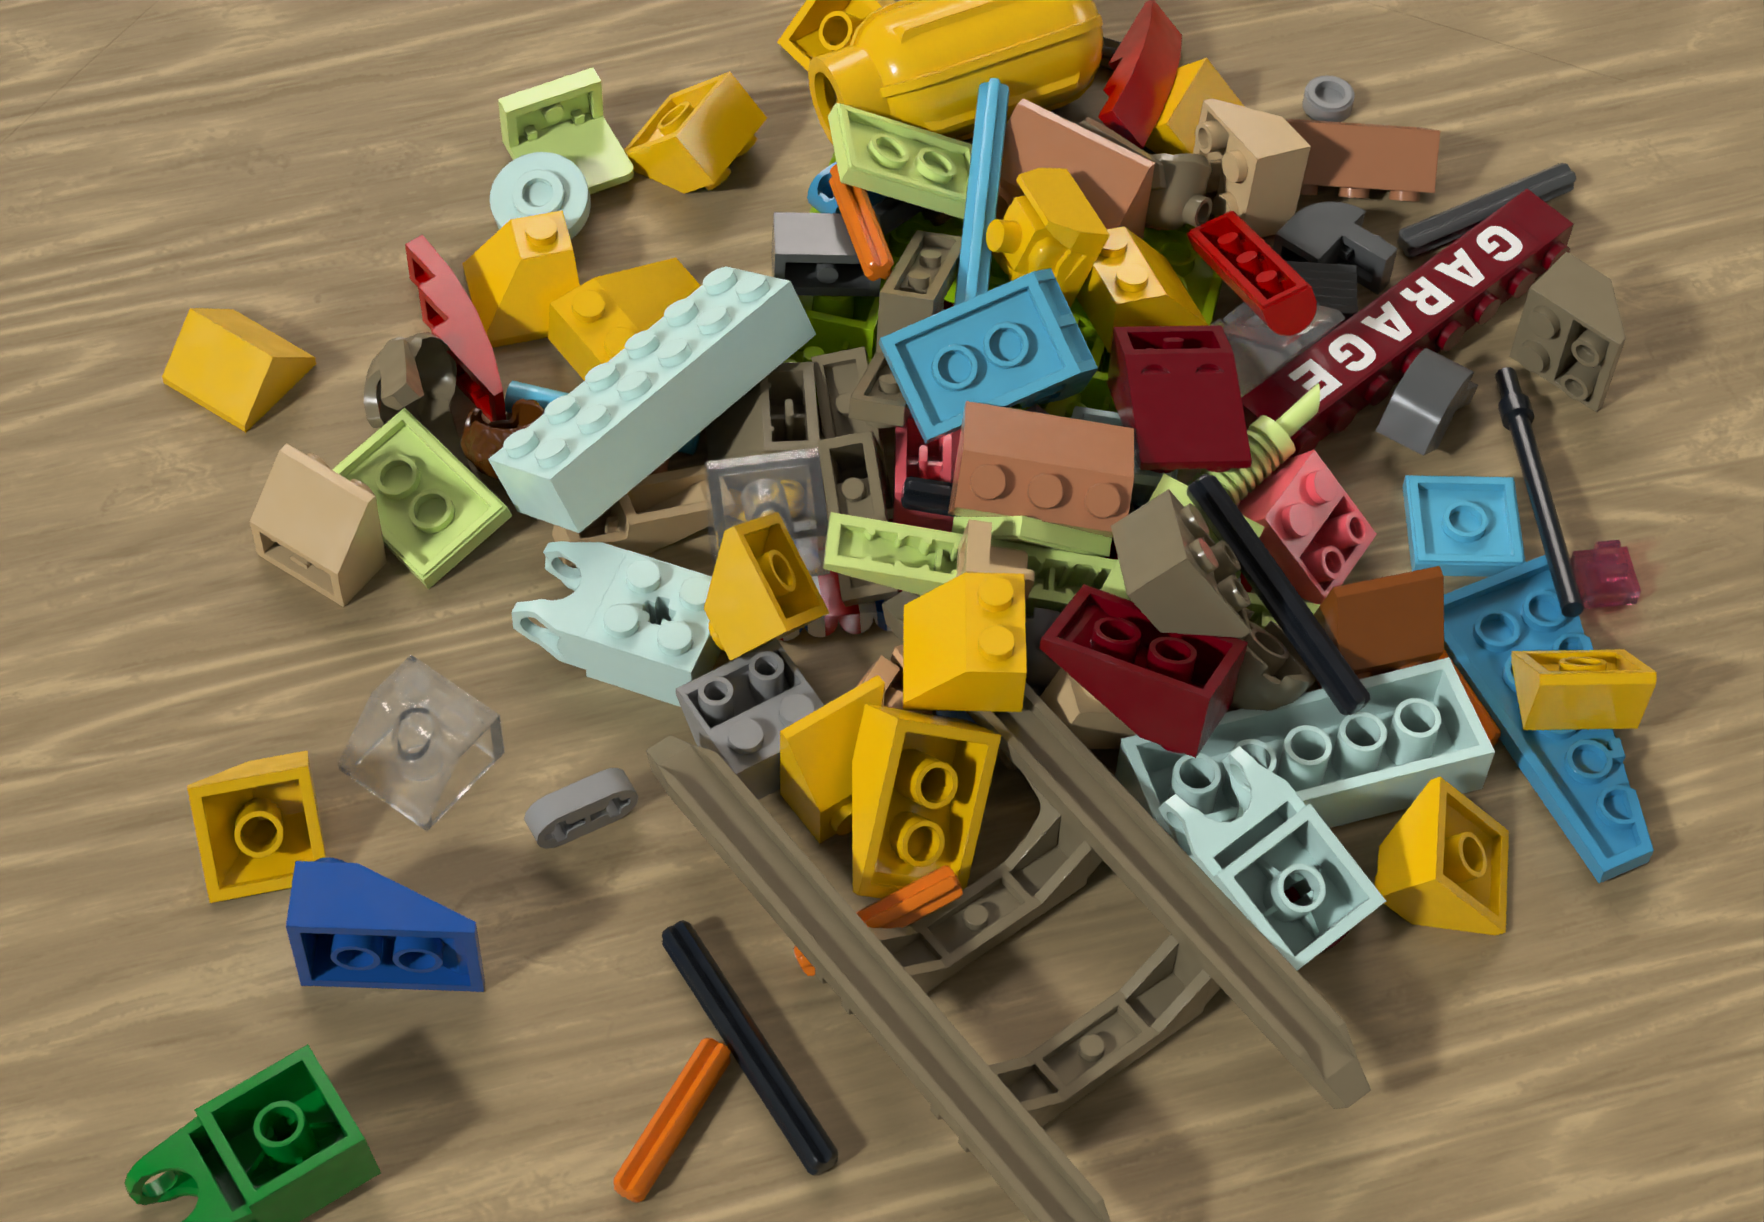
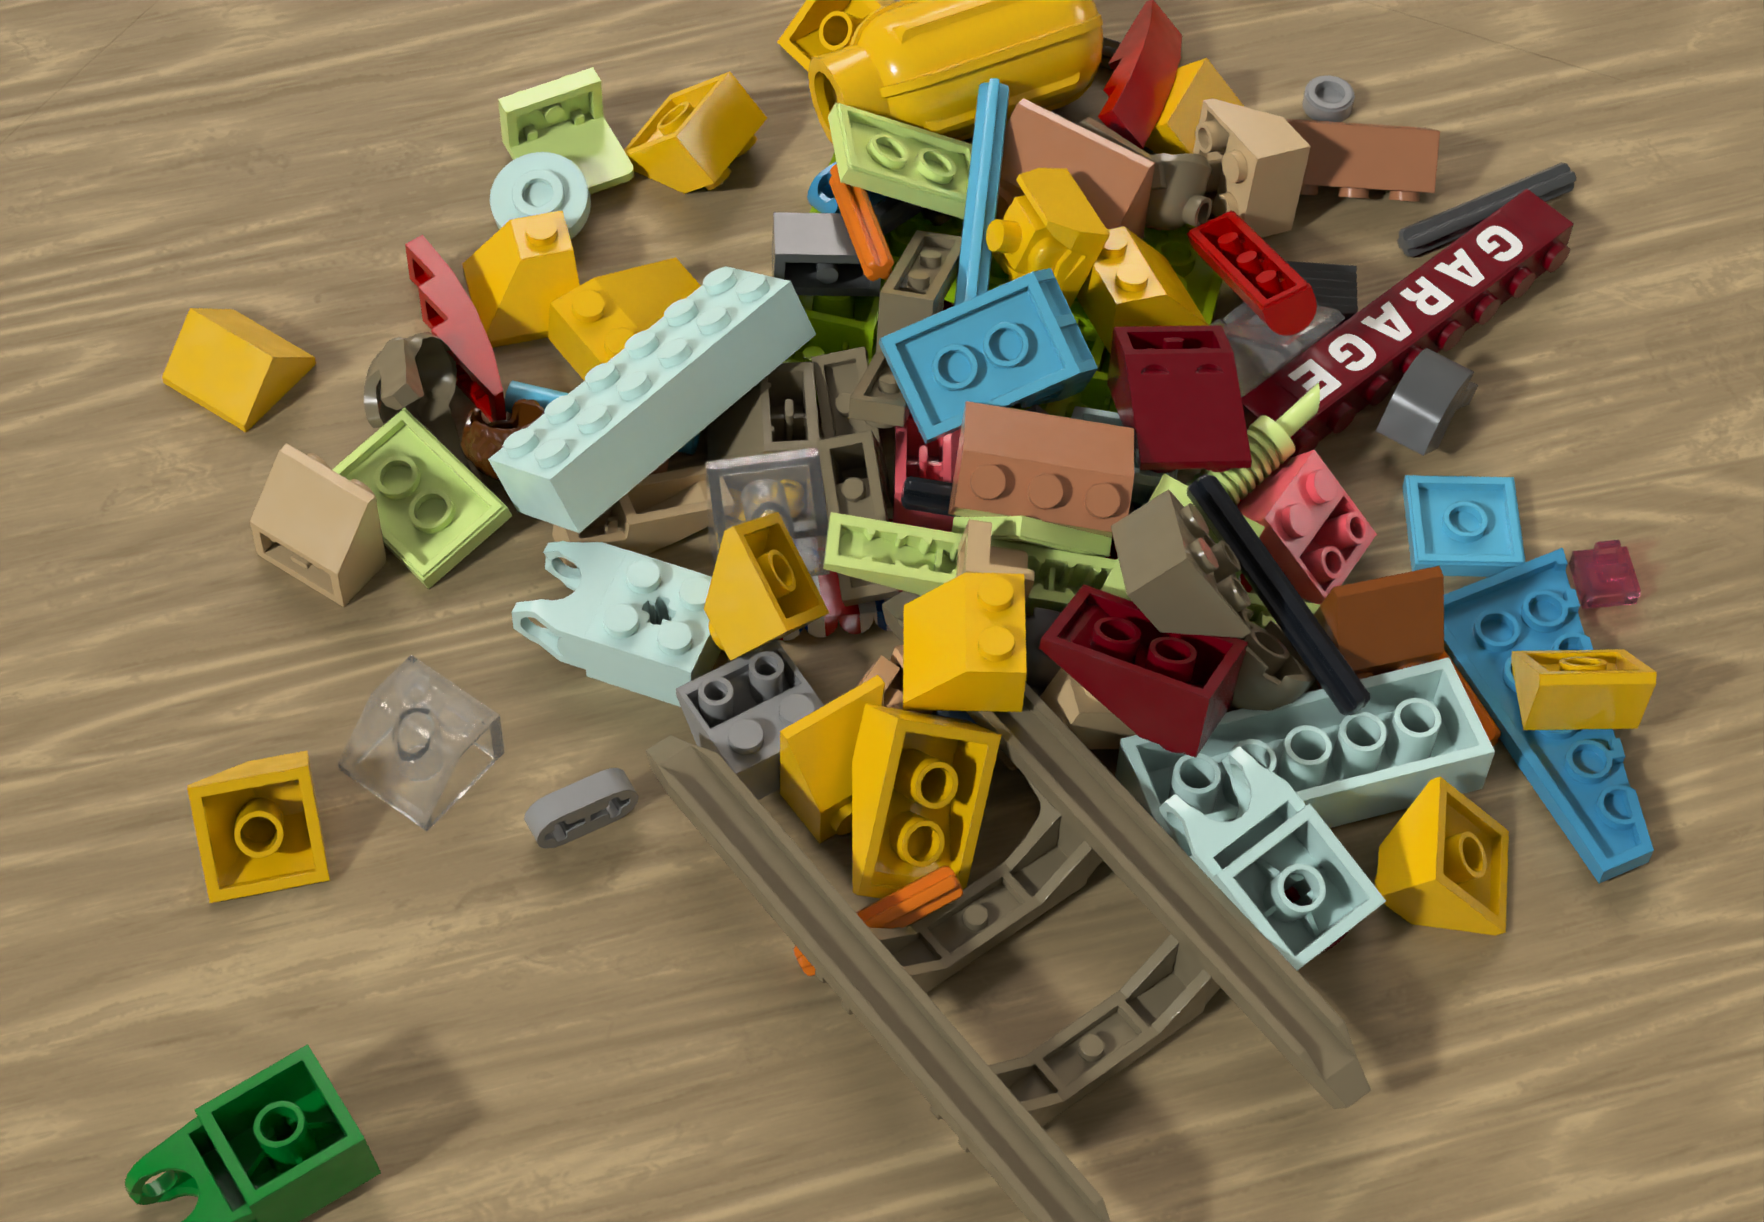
(375, 933): blue slope -> none
(672, 1120): orange axle -> none
(750, 1048): black axle -> none
(1335, 236): dark grey brick -> none
(1517, 417): black bar -> none
(1571, 331): dark tan slope -> none

